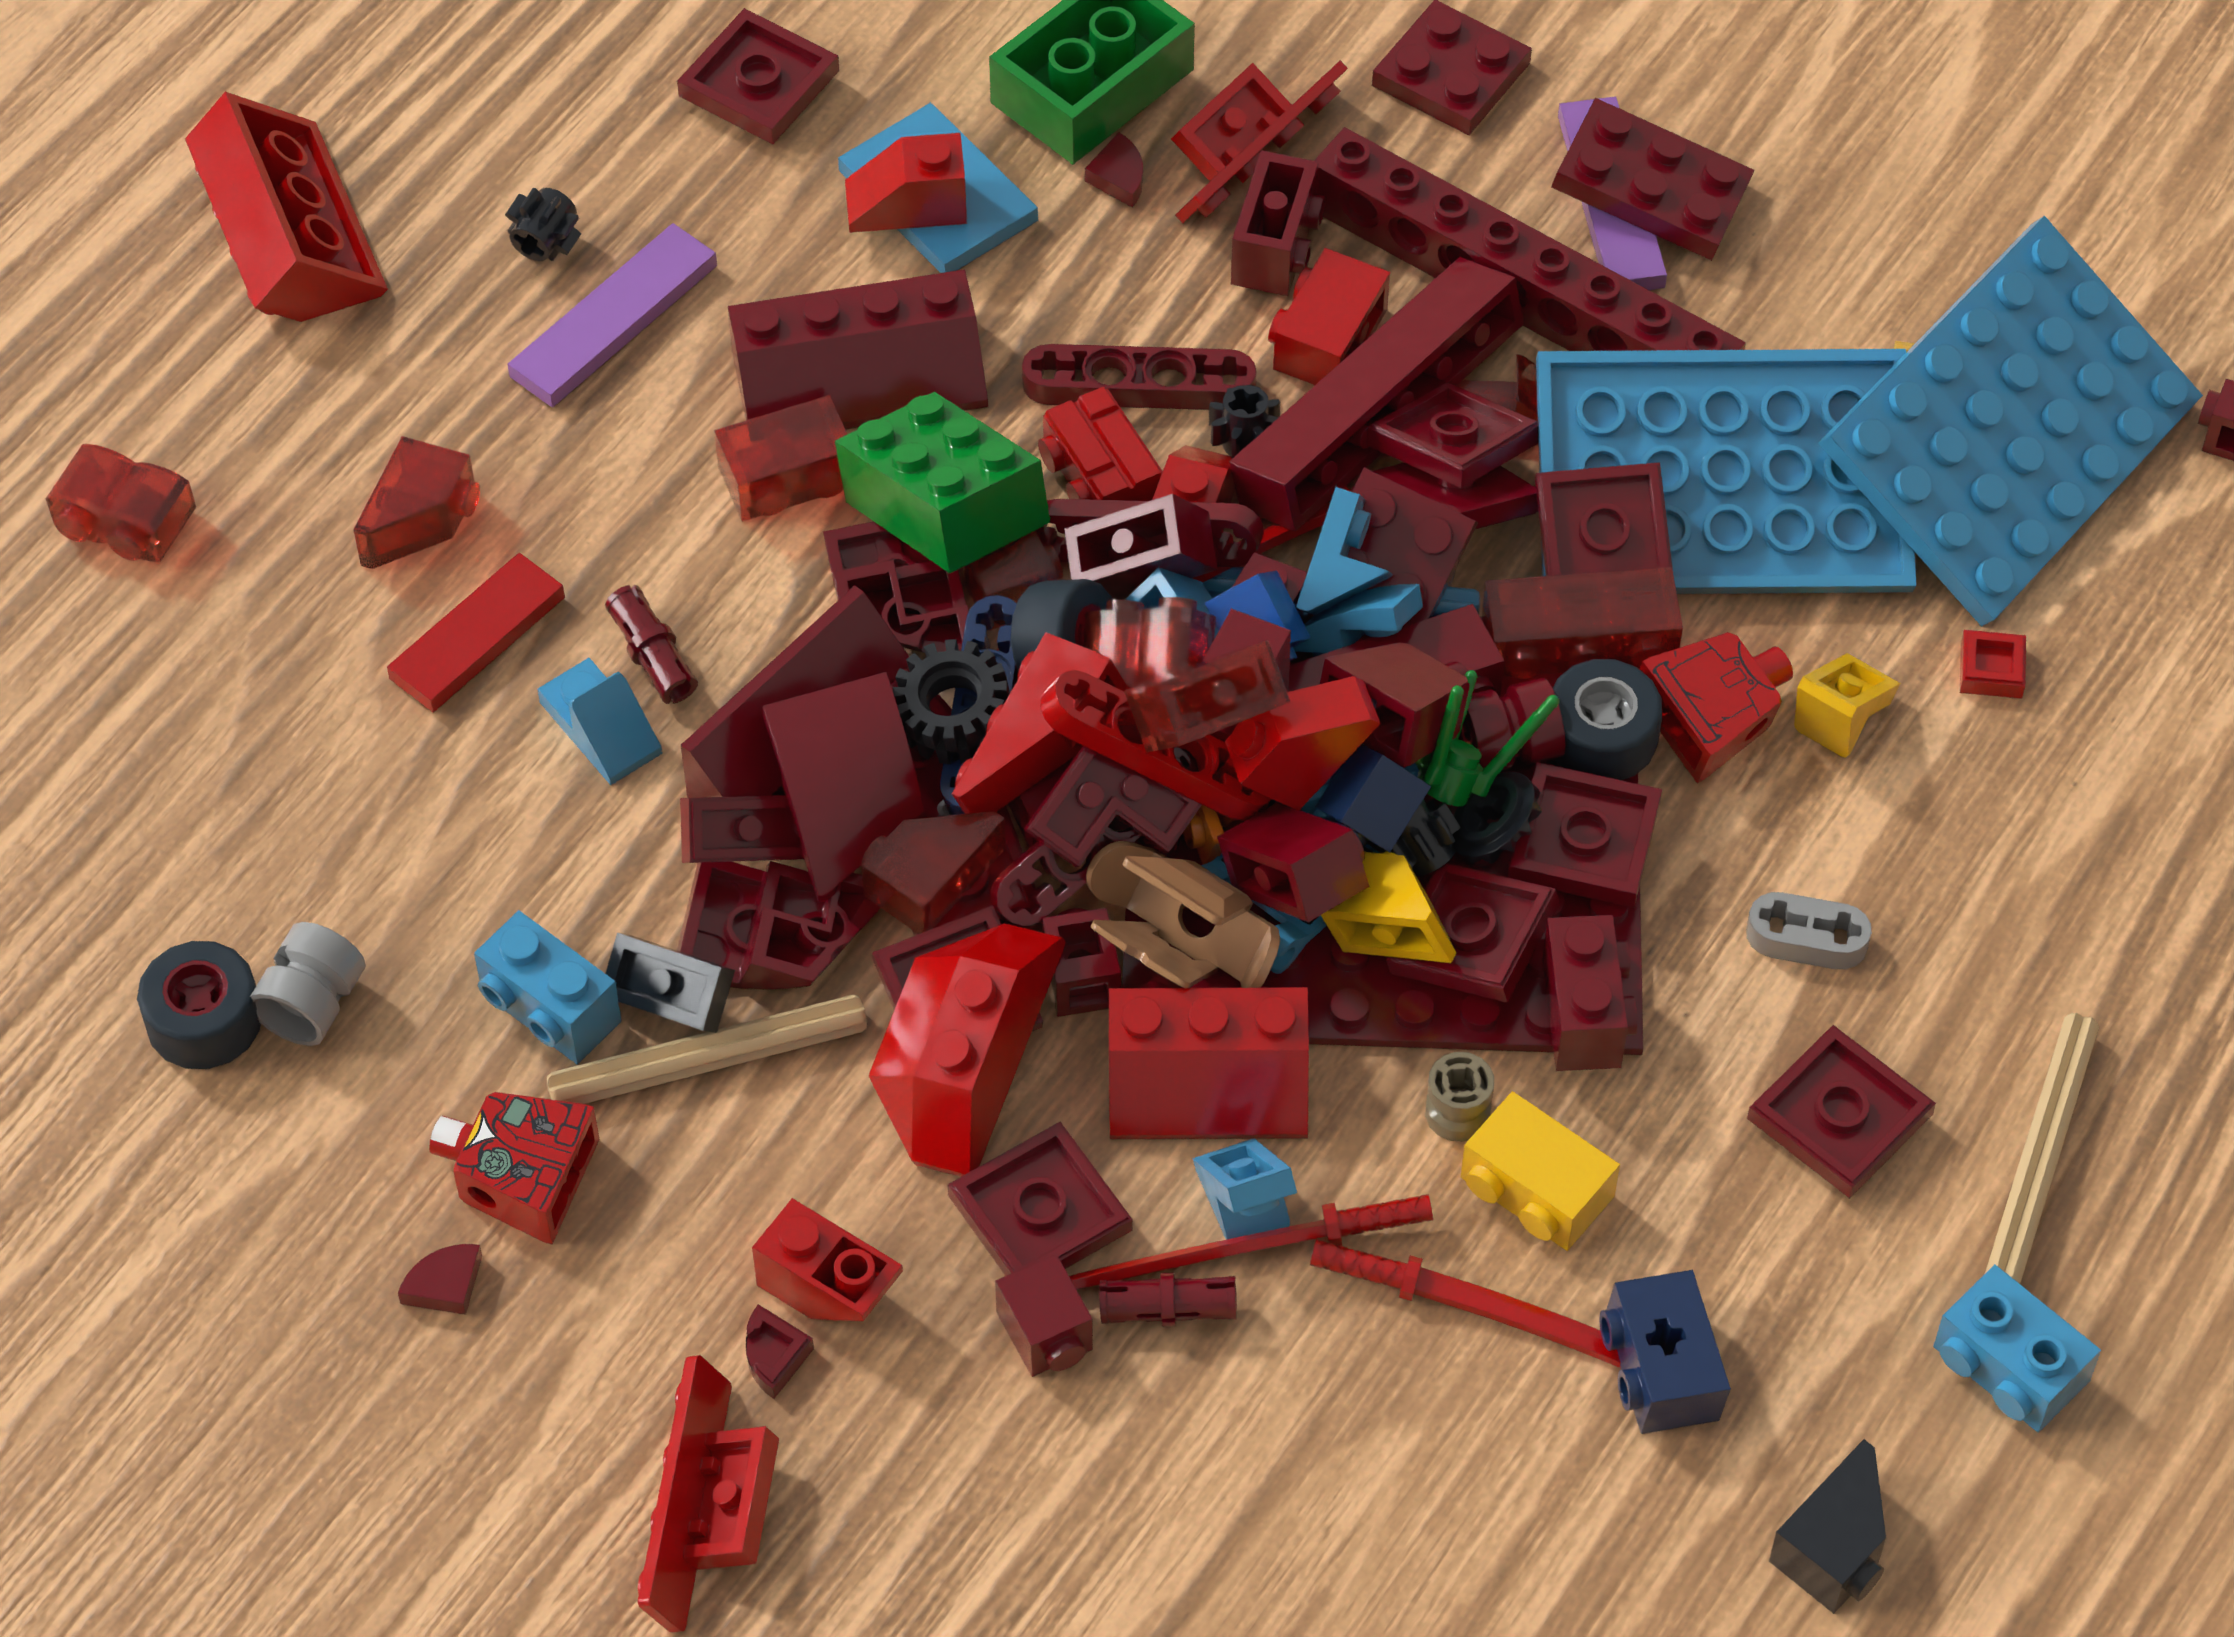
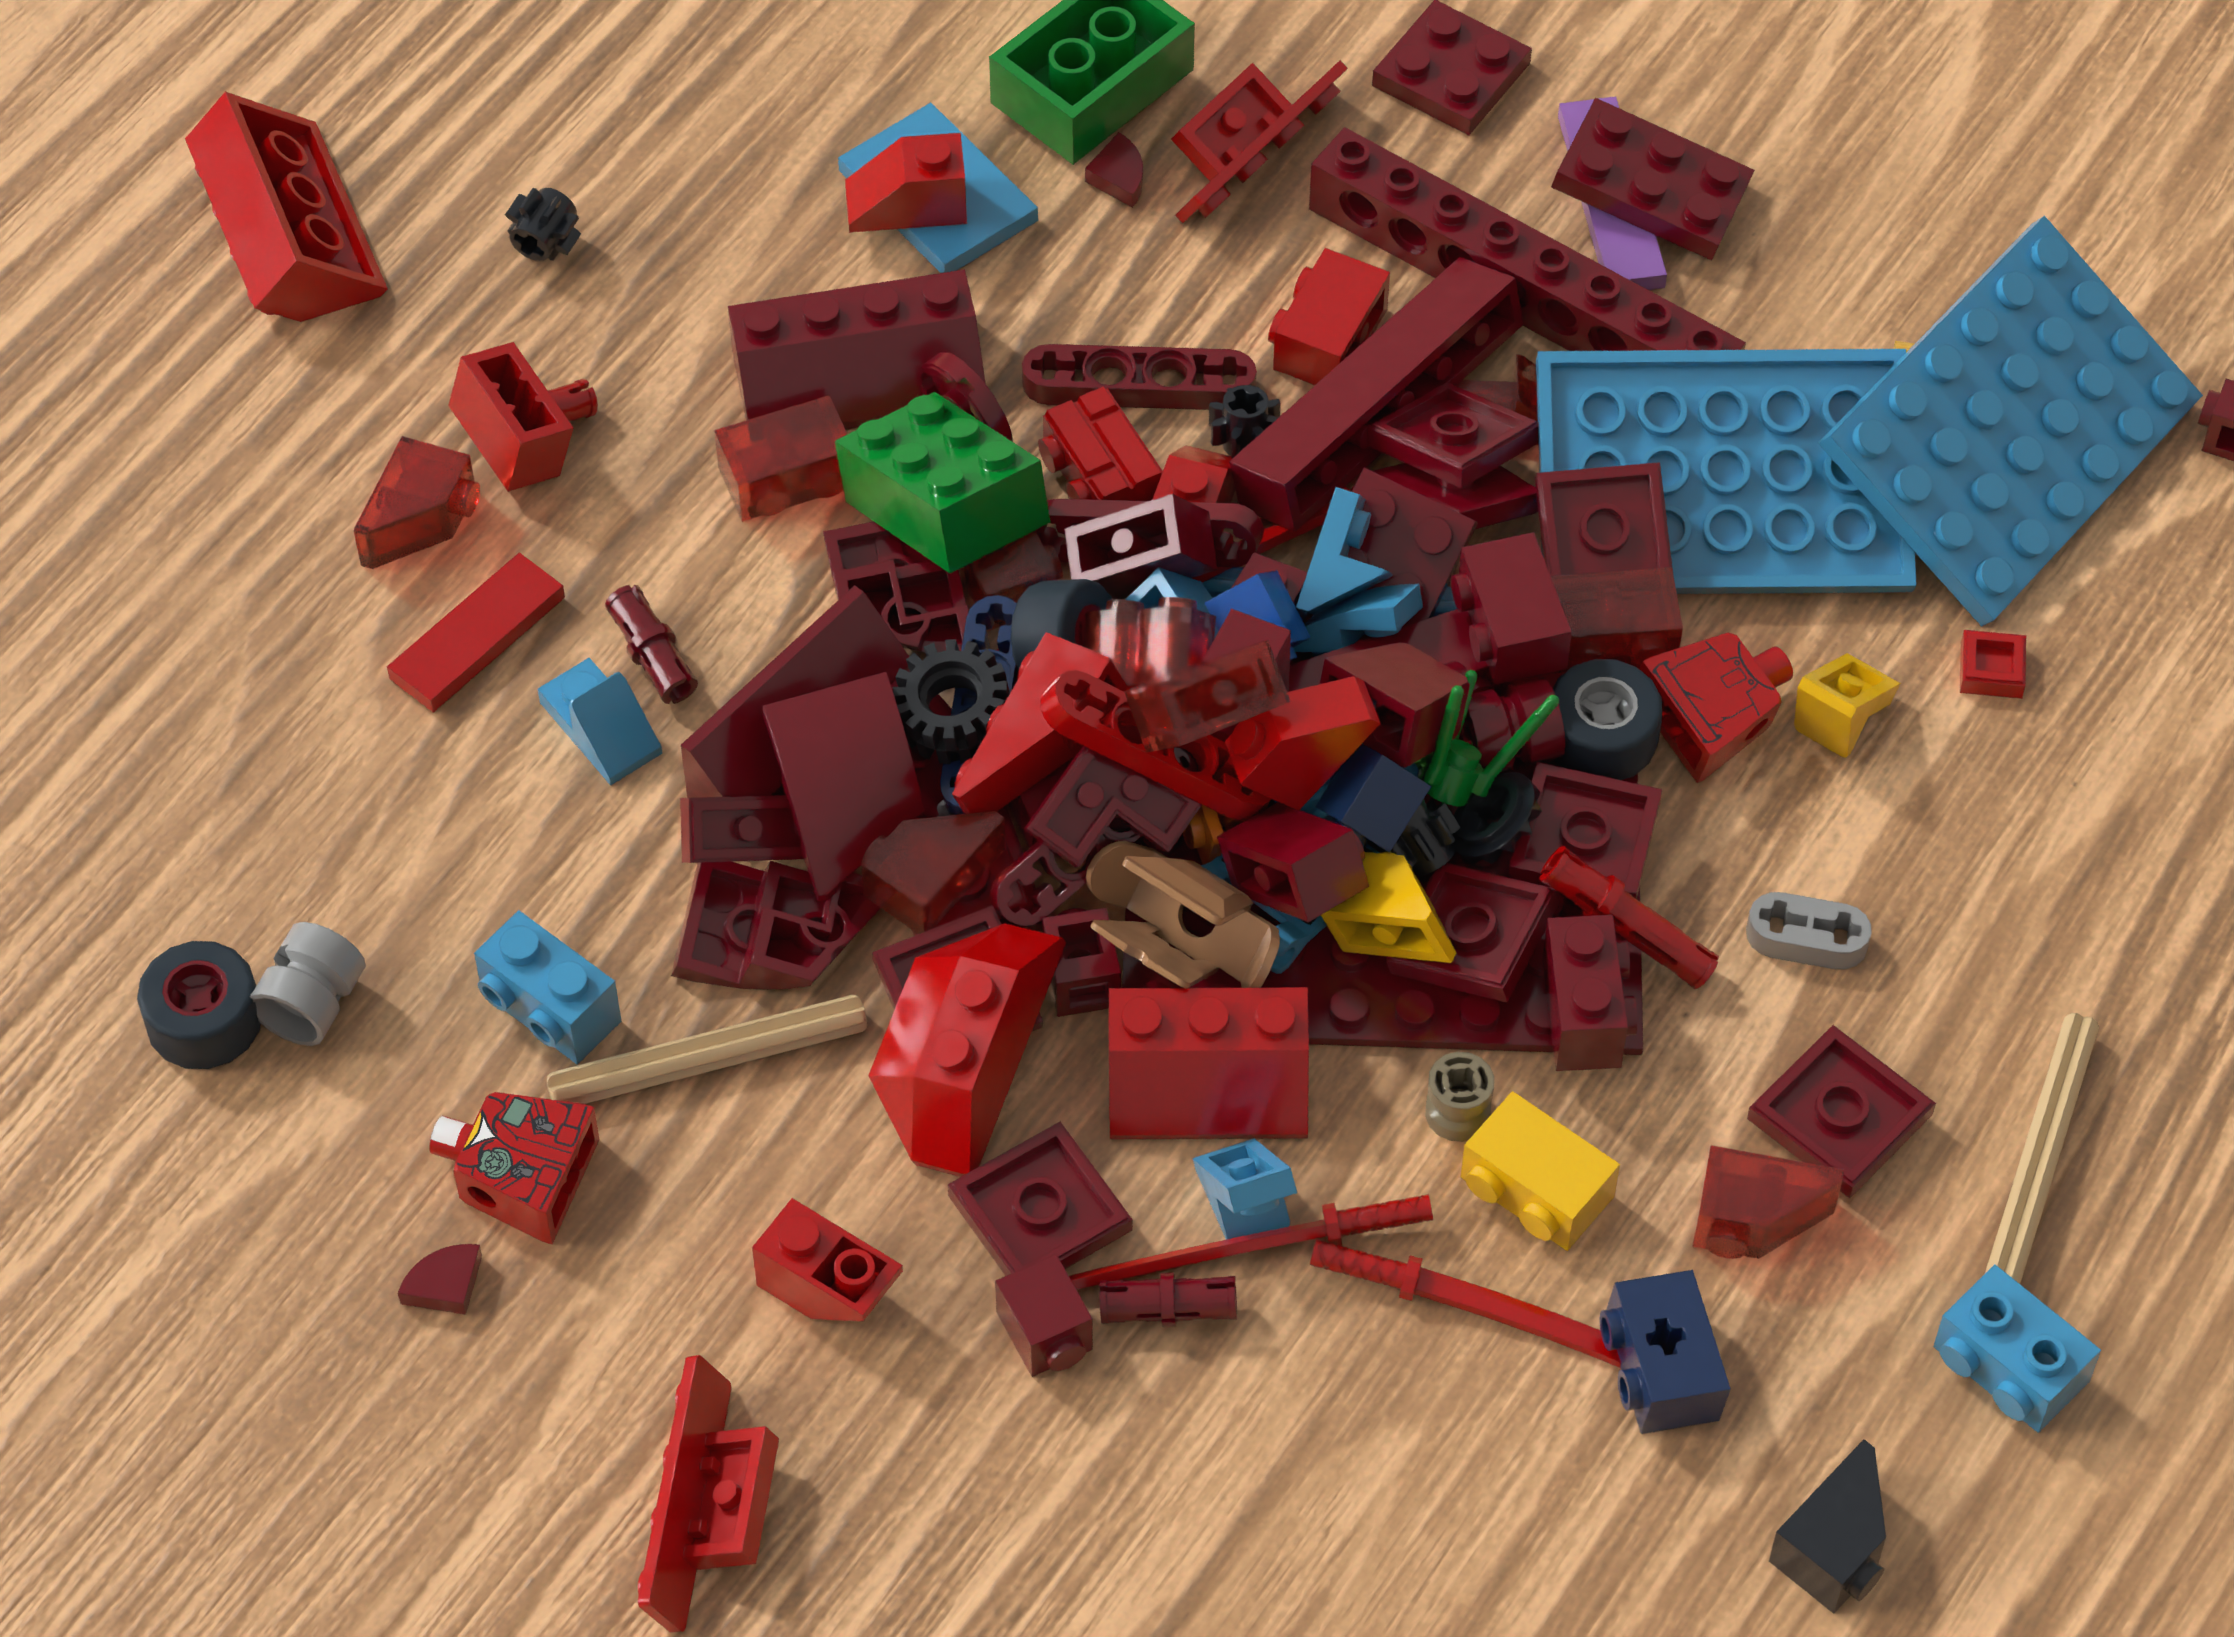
(120, 503): clear red brick -> none
(514, 417): none -> red brick
(612, 315): medium lavender tile -> none
(669, 982): plate -> none
(758, 76): dark red plate -> none
(774, 1350): dark red tile -> none
(964, 388): none -> dark red tile
(1275, 223): dark red brick -> none
(1512, 608): none -> dark red brick
(1632, 919): none -> red pin
(1760, 1201): none -> clear red slope

